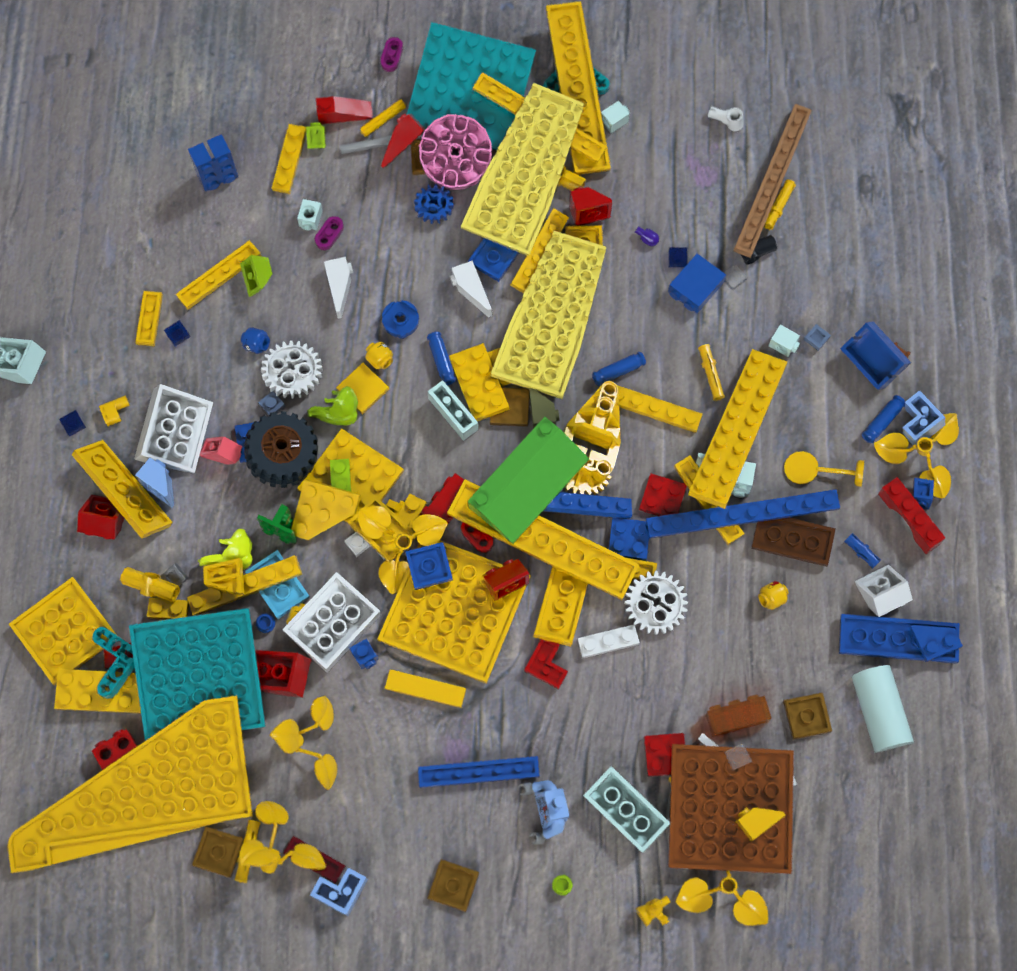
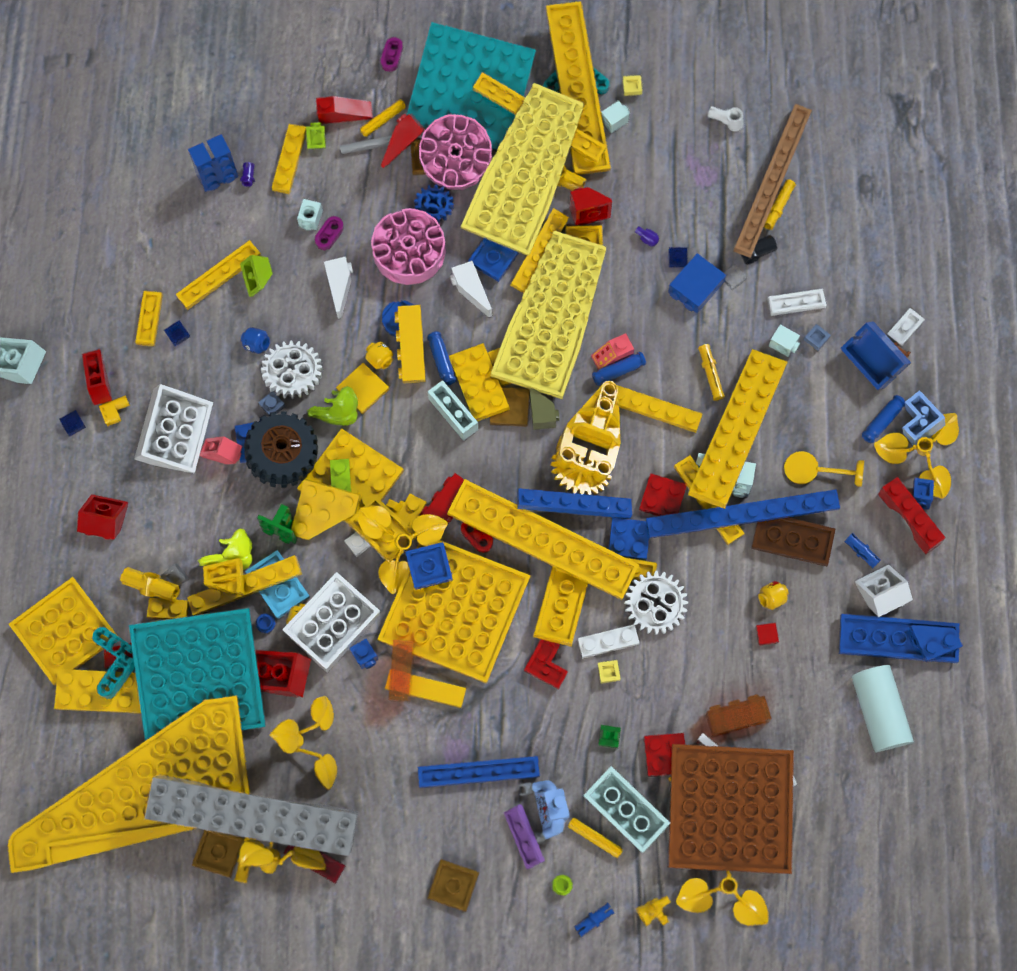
(96, 377): none -> red slope
(114, 746): red brick -> none
(122, 488): yellow plate -> none
(156, 480): light blue slope -> none
(247, 176): none -> dark purple pin
(251, 816): none -> light grey arch
(342, 896): light blue brick -> none
(401, 671): none -> clear orange brick
(408, 246): none -> bright pink brick
(411, 344): none -> yellow brick
(506, 579): red slope -> none
(524, 836): none -> medium lavender tile
(528, 480): bright green slope -> none
(594, 919): none -> blue pin
(595, 837): none -> yellow axle
(609, 671): none -> light yellow plate
(609, 736): none -> green tile
(613, 351): none -> coral slope
(632, 85): none -> light yellow plate
(738, 756): clear tile -> none
(757, 821): yellow slope -> none
(767, 634): none -> red tile
(796, 302): none -> white tile
(807, 716): pearl gold tile -> none
(905, 327): none -> white plate

